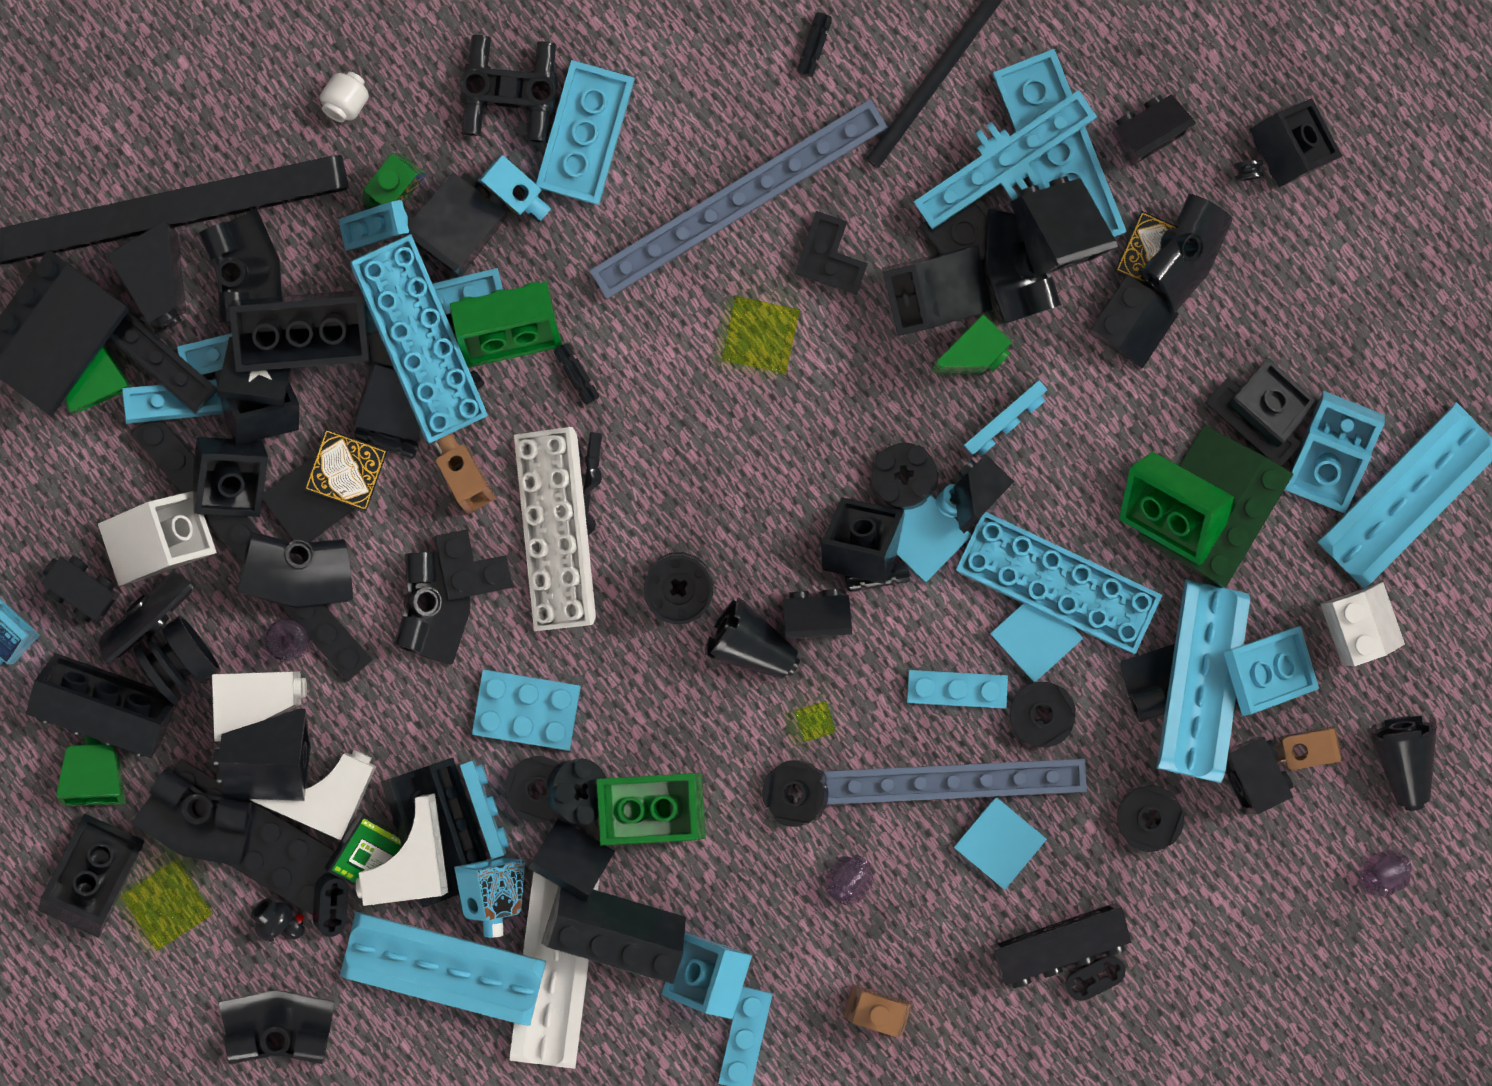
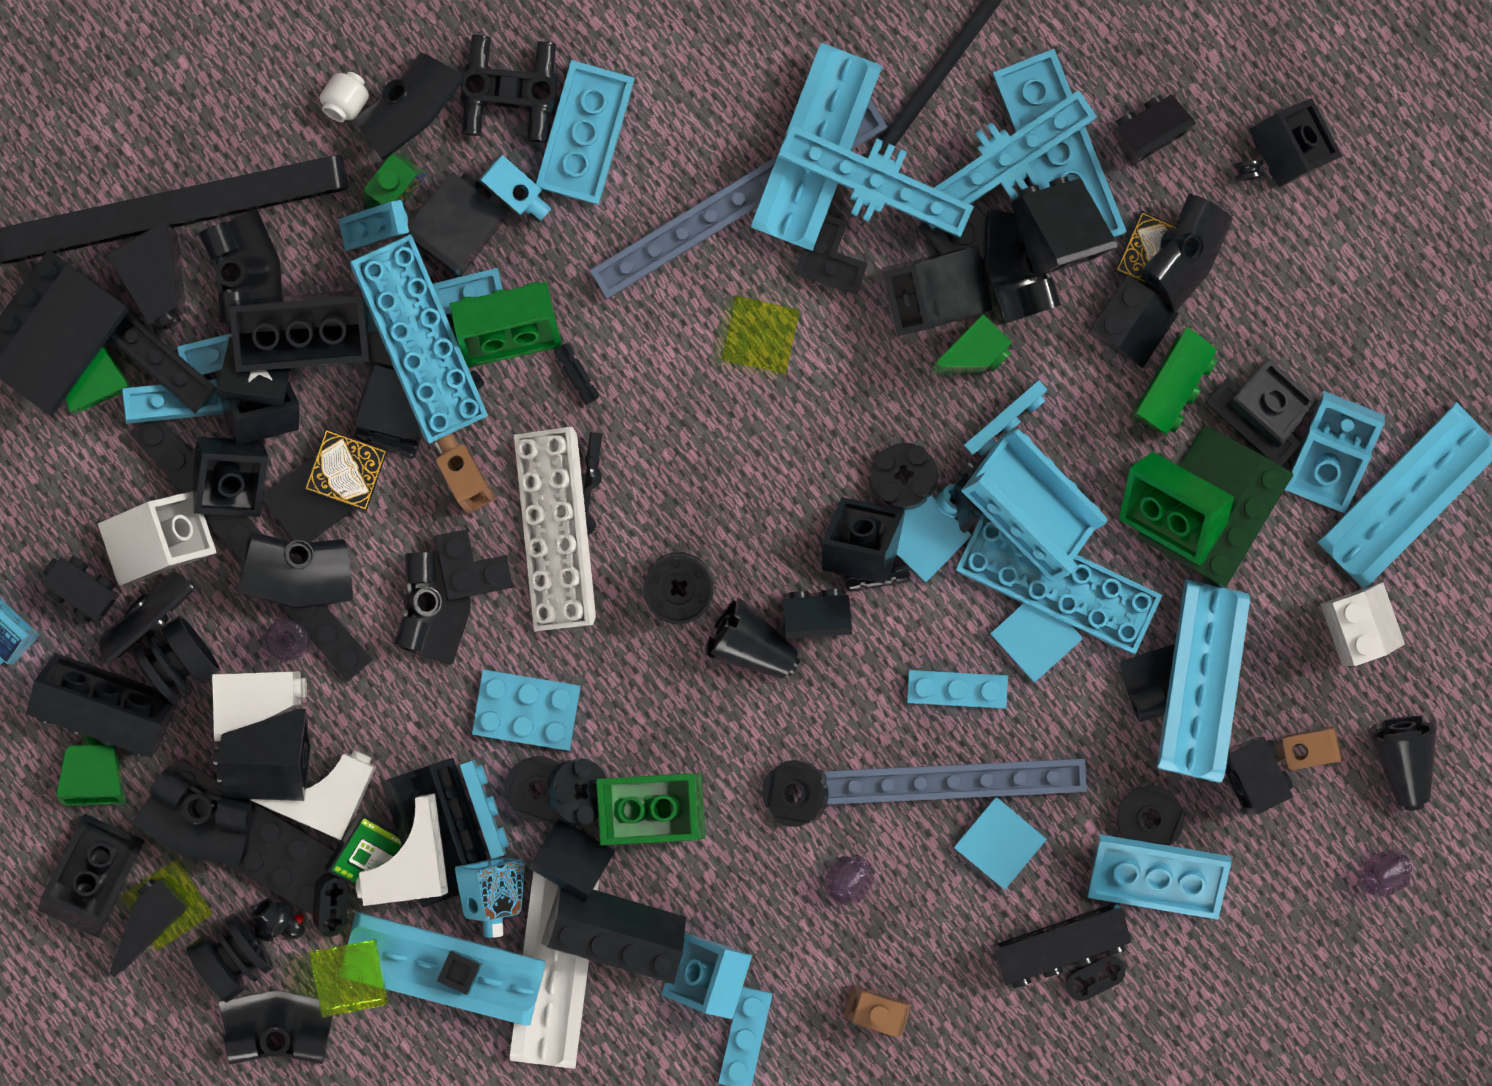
(150, 917): none -> black slope
(234, 954): none -> black wheel
(349, 978): none -> clear neon green tile
(408, 104): none -> black panel
(459, 972): none -> black plate
(814, 44): black axle -> none
(815, 721): clear neon green tile -> none
(829, 108): none -> medium azure plate
(876, 180): none -> medium azure hinge
(1034, 504): none -> medium azure panel
(1061, 716): black plate -> none
(1159, 876): none -> medium azure plate
(1175, 383): none -> green slope
(1271, 670): medium azure plate -> none

